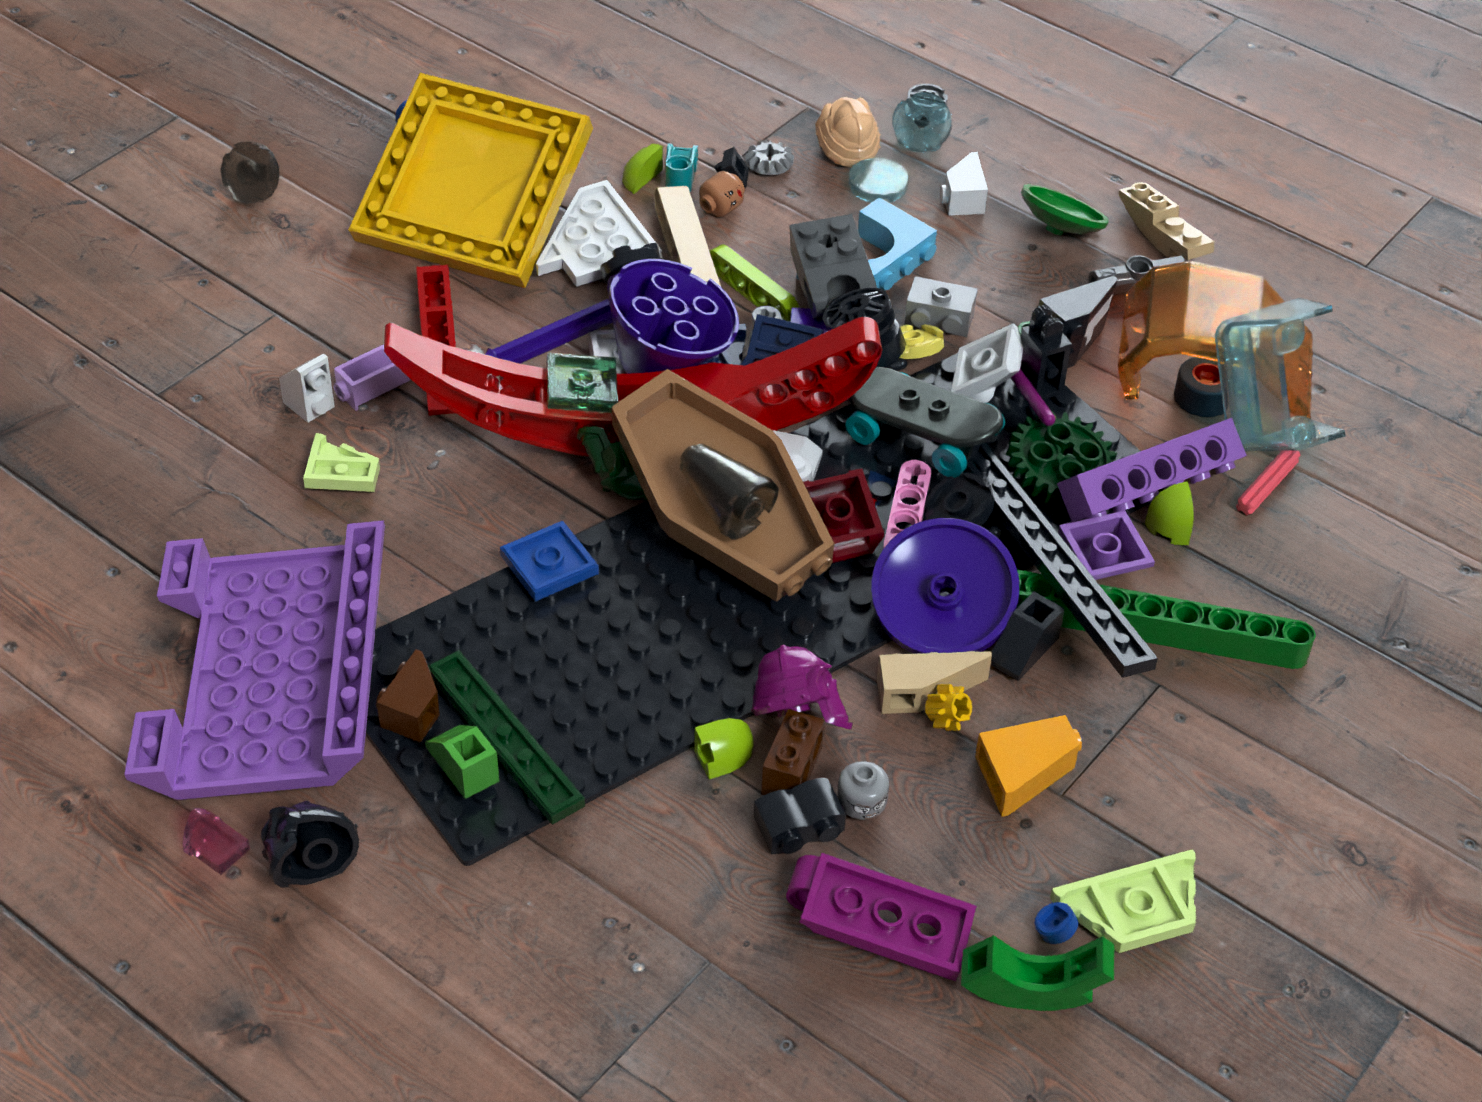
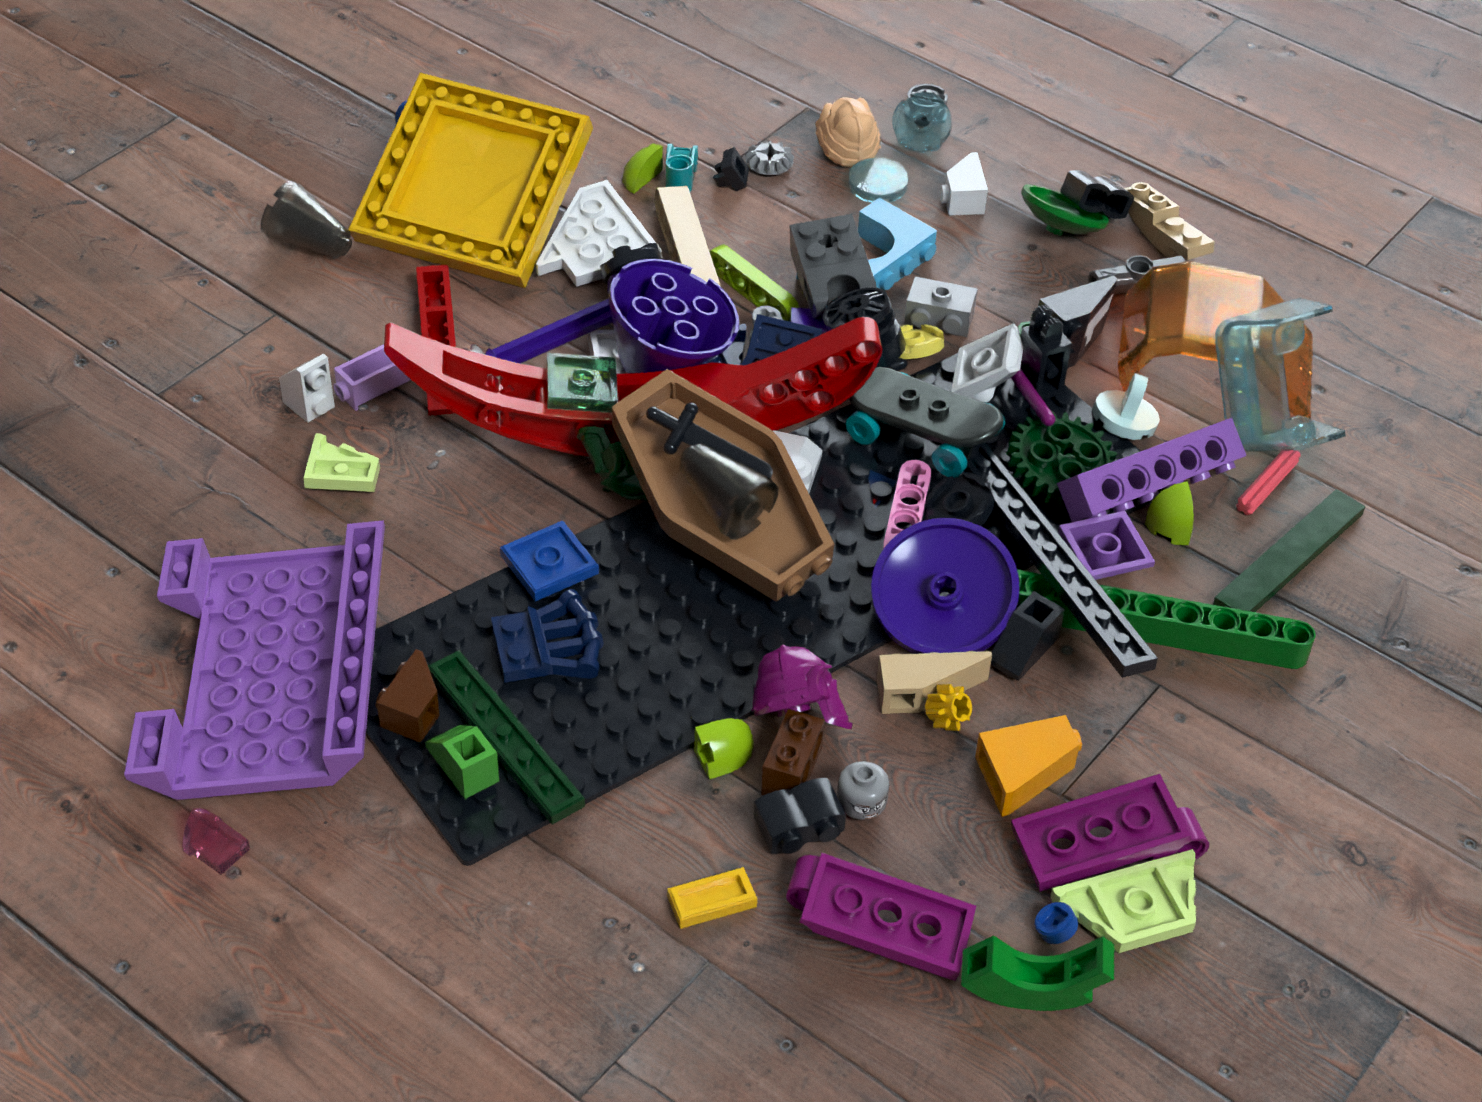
(250, 172): clear smoke tile -> none
(304, 223): none -> clear smoke cone
(308, 843): black head -> none
(523, 643): none -> dark blue plate
(686, 431): none -> black sword
(712, 897): none -> yellow tile
(721, 194): nougat head -> none
(847, 513): dark red slope -> none
(1097, 194): none -> black brick
(1127, 412): none -> light aqua tile
(1141, 825): none -> magenta hinge
(1199, 388): black wheel -> none
(1291, 553): none -> dark green tile

